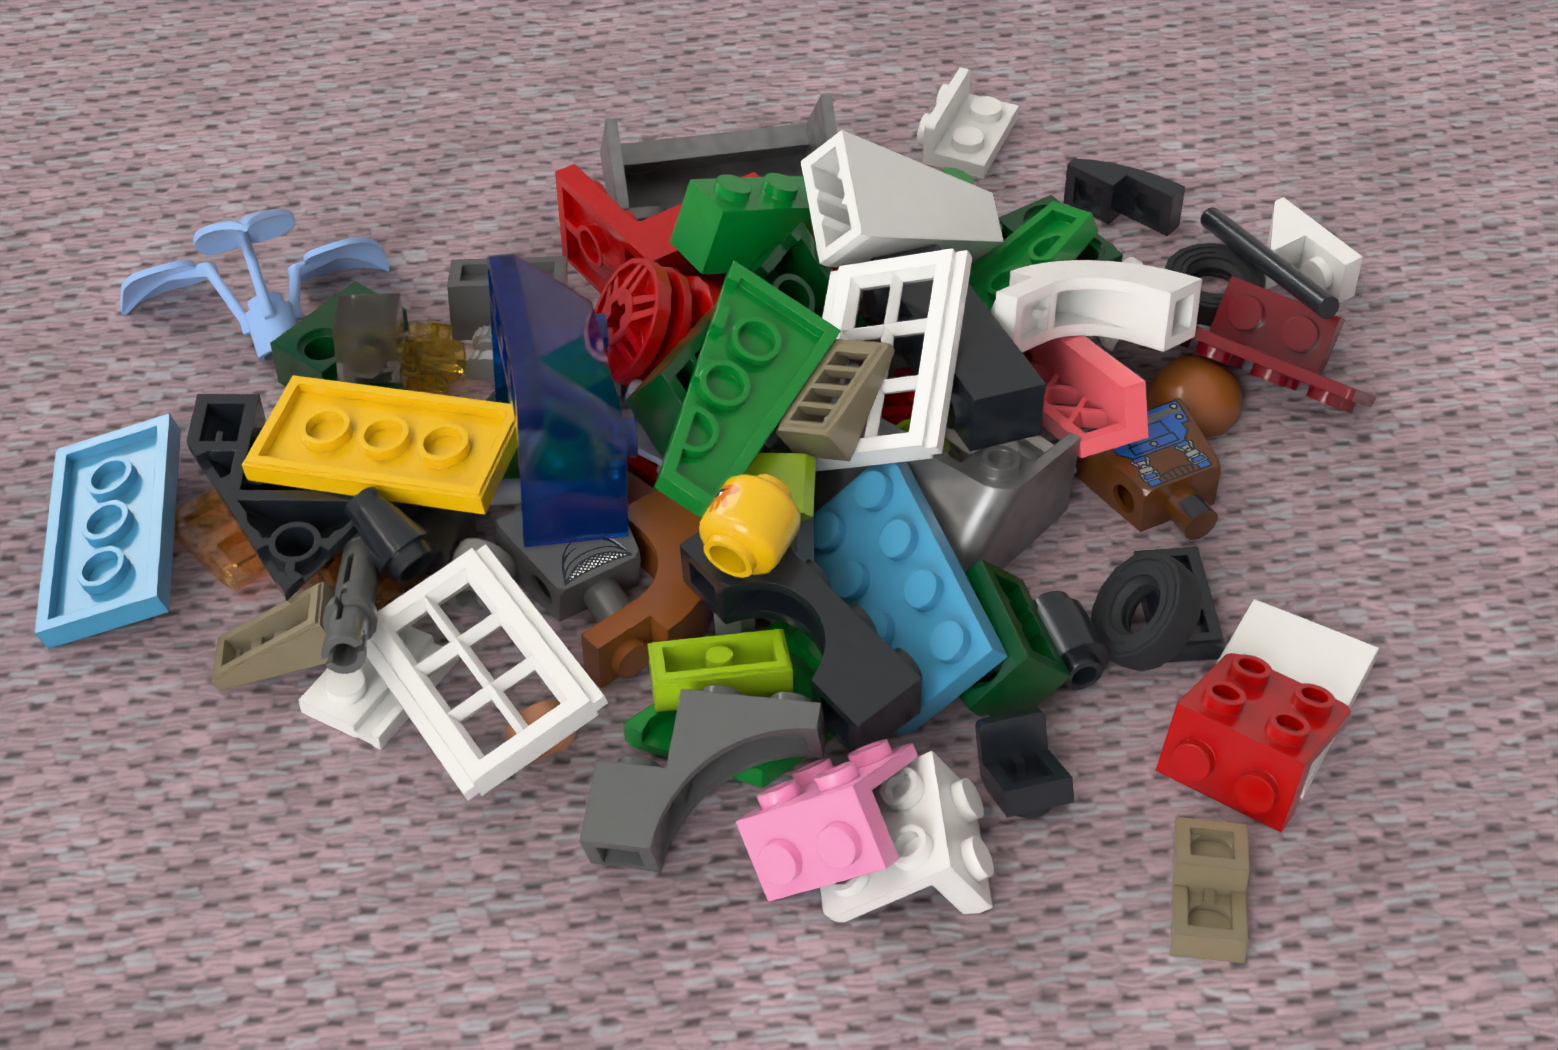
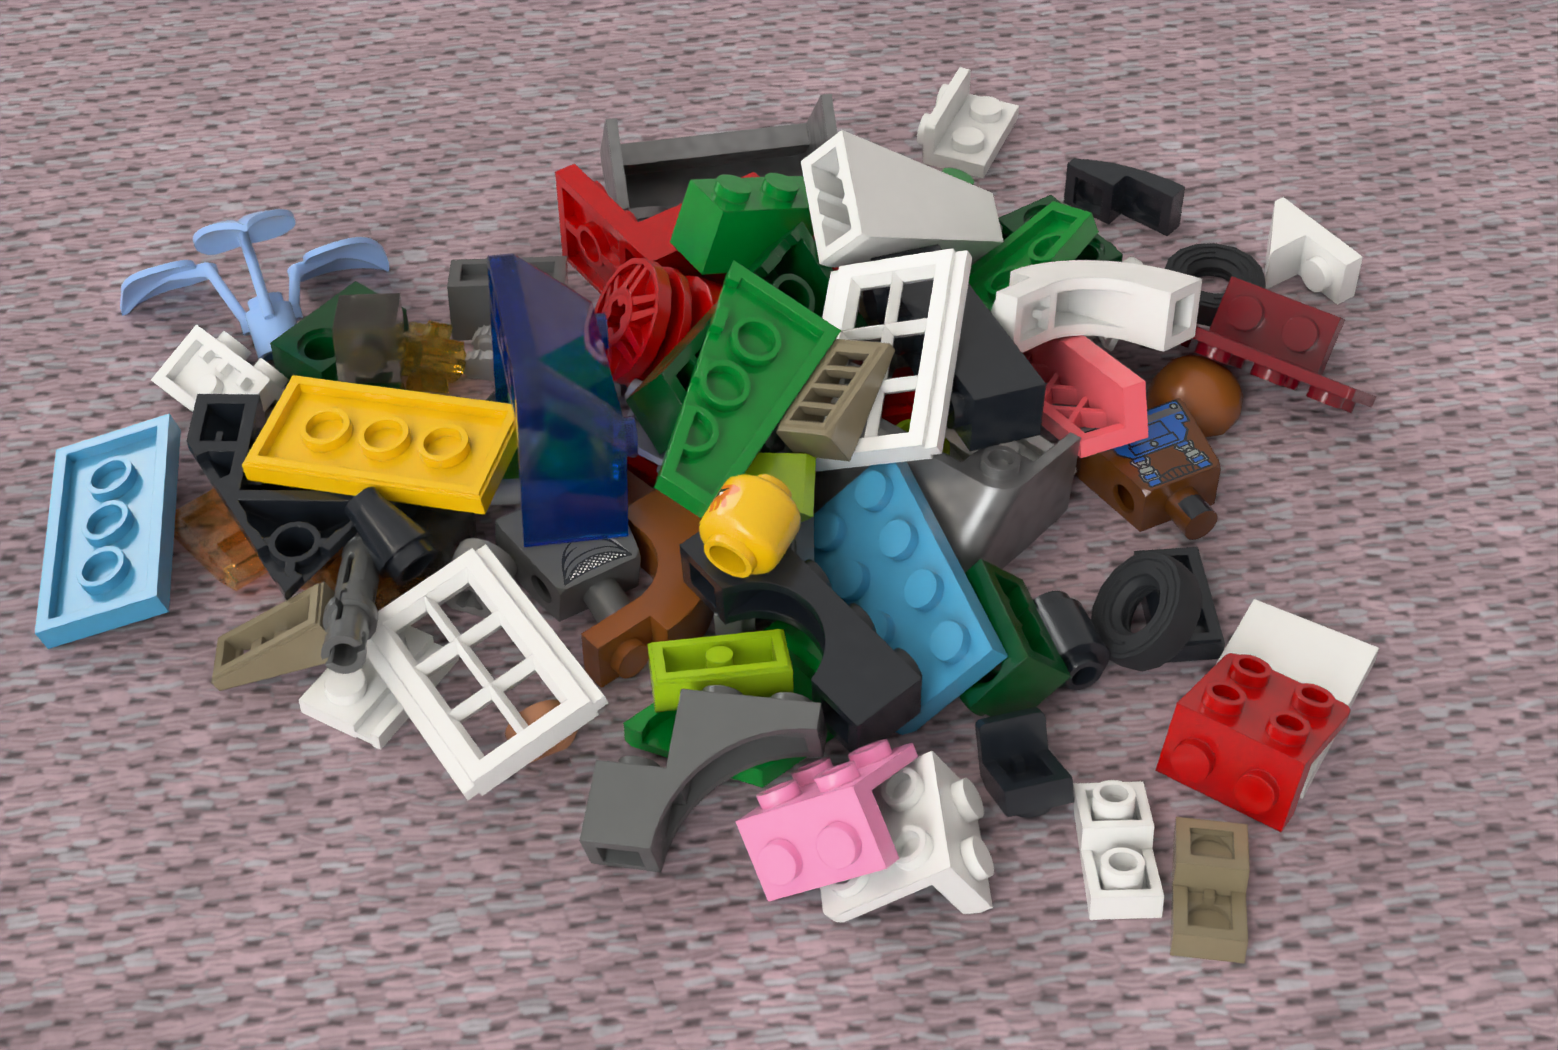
(217, 367): none -> white bracket
(1117, 850): none -> white slope
(1270, 263): black bar -> none

